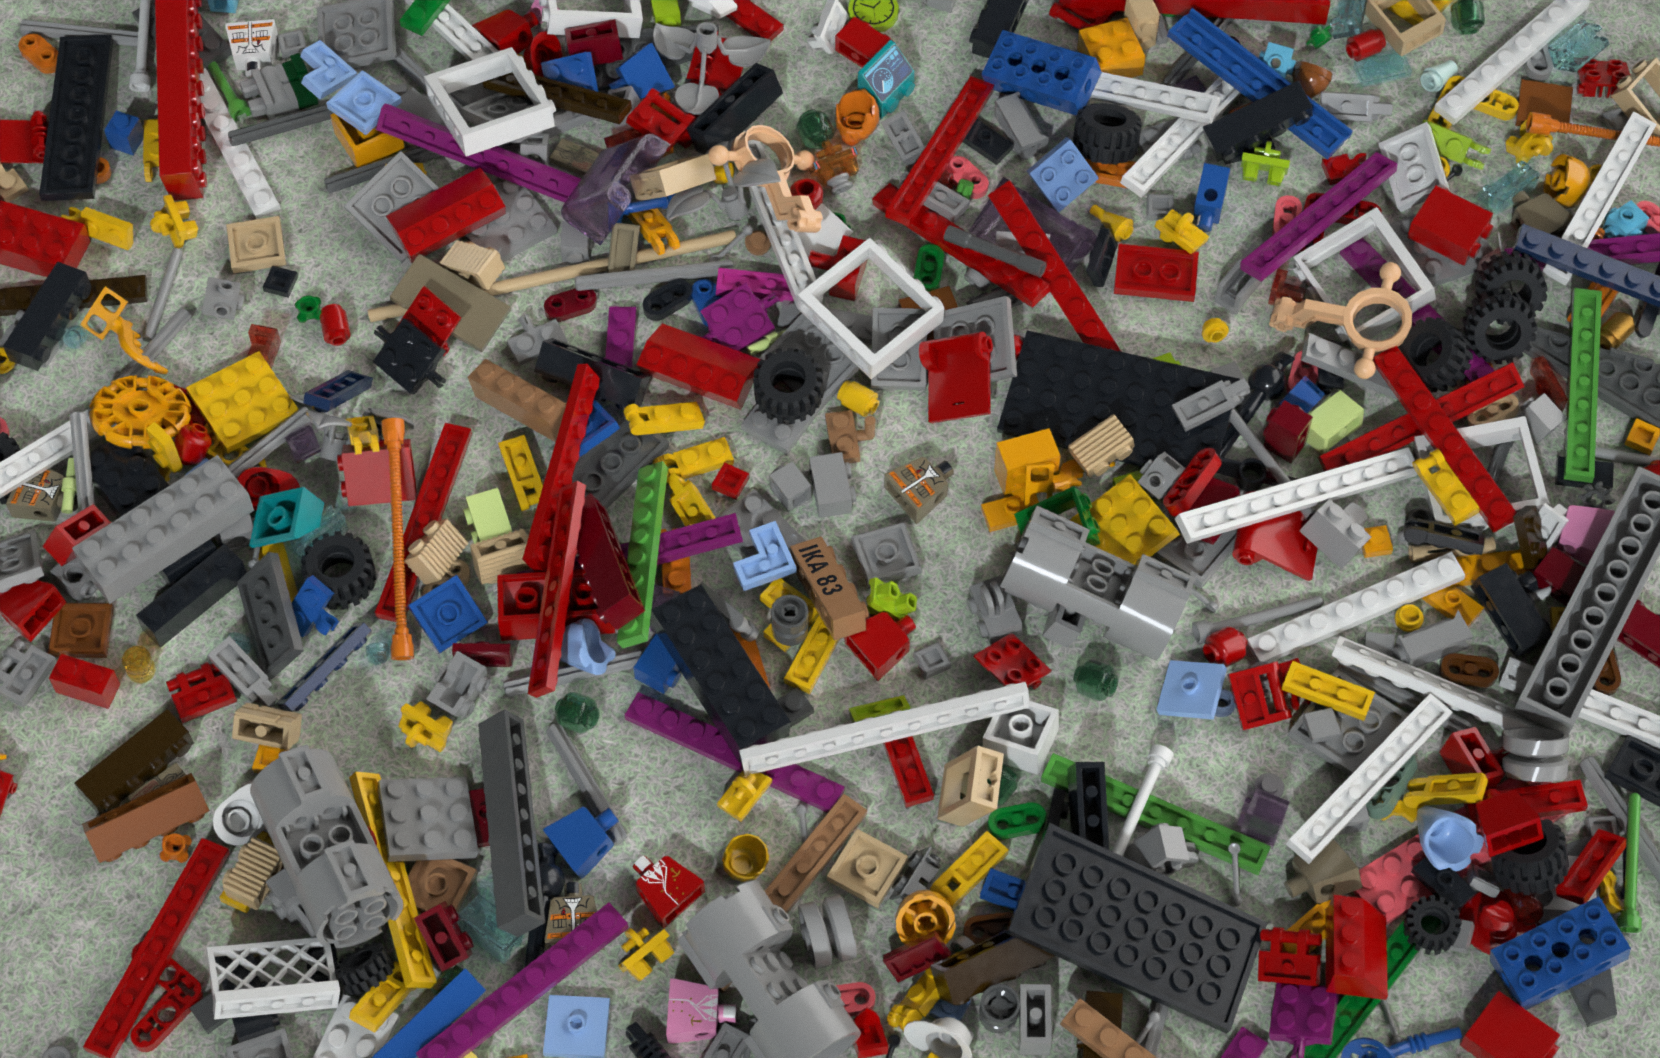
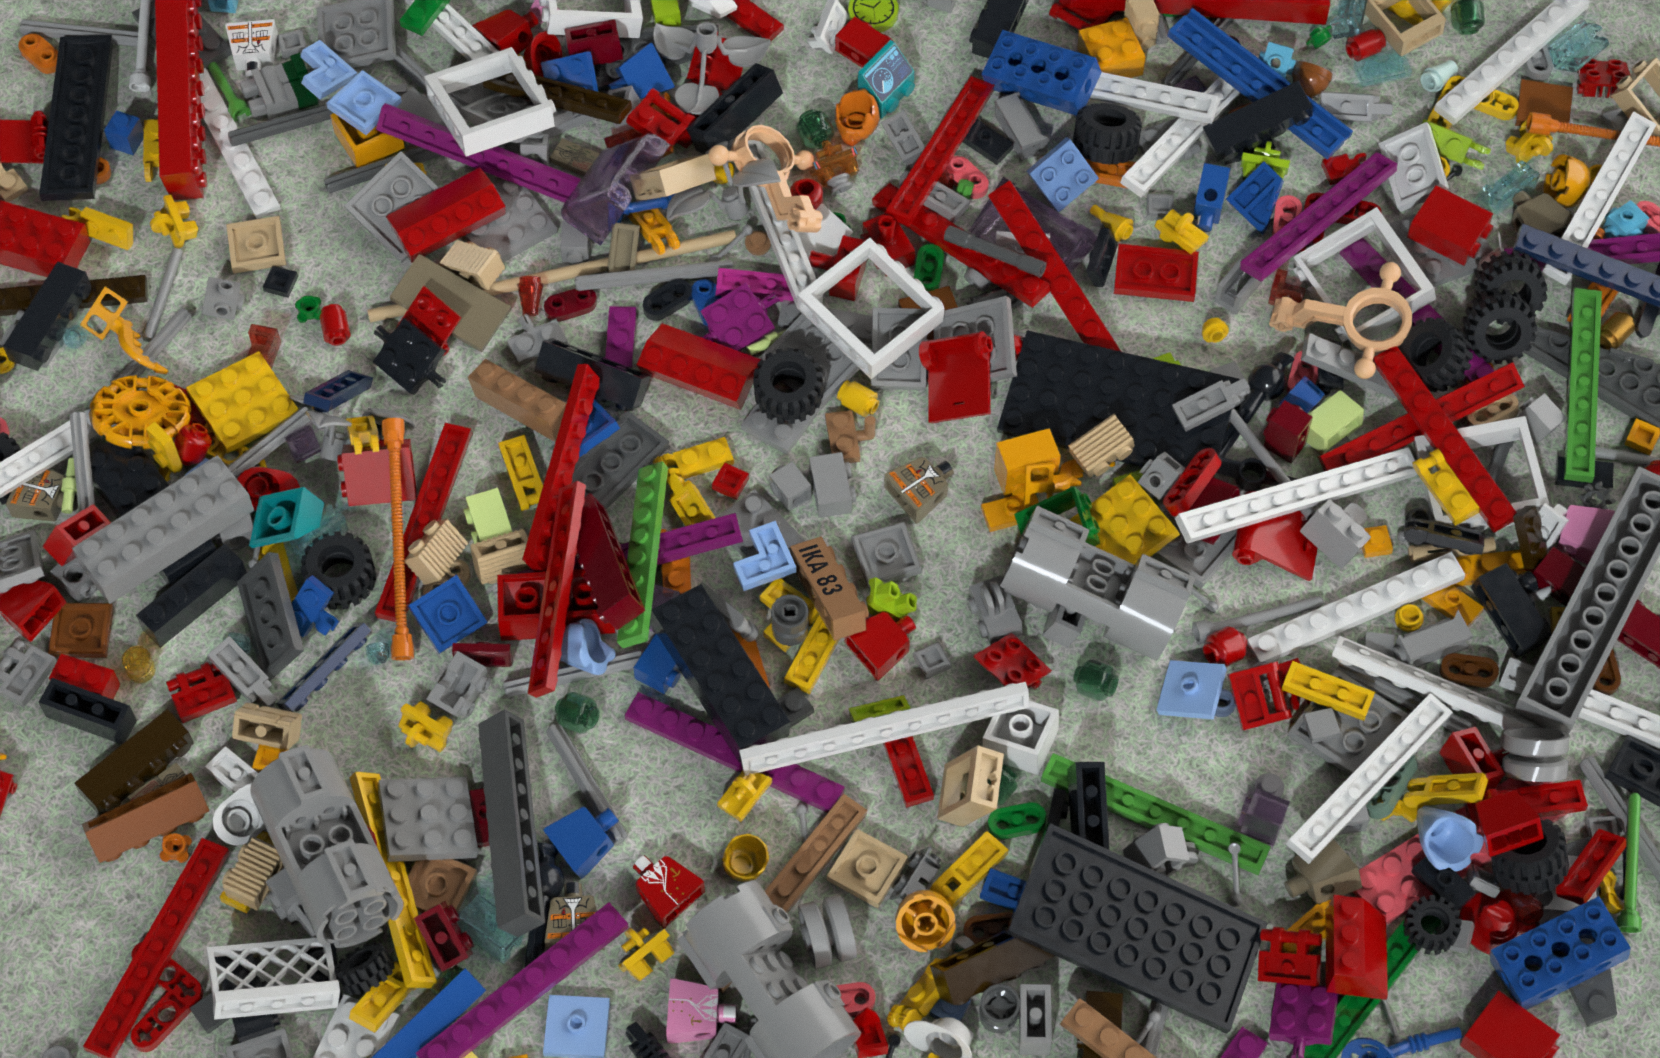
(87, 711): none -> black brick
(230, 770): none -> white plate
(530, 294): none -> clear red cone
(664, 418): yellow plate -> none
(892, 237): none -> red brick
(916, 956): dark red plate -> none
(1159, 758): white piece -> none
(1257, 196): none -> blue wing
(1547, 382): clear red plate -> none

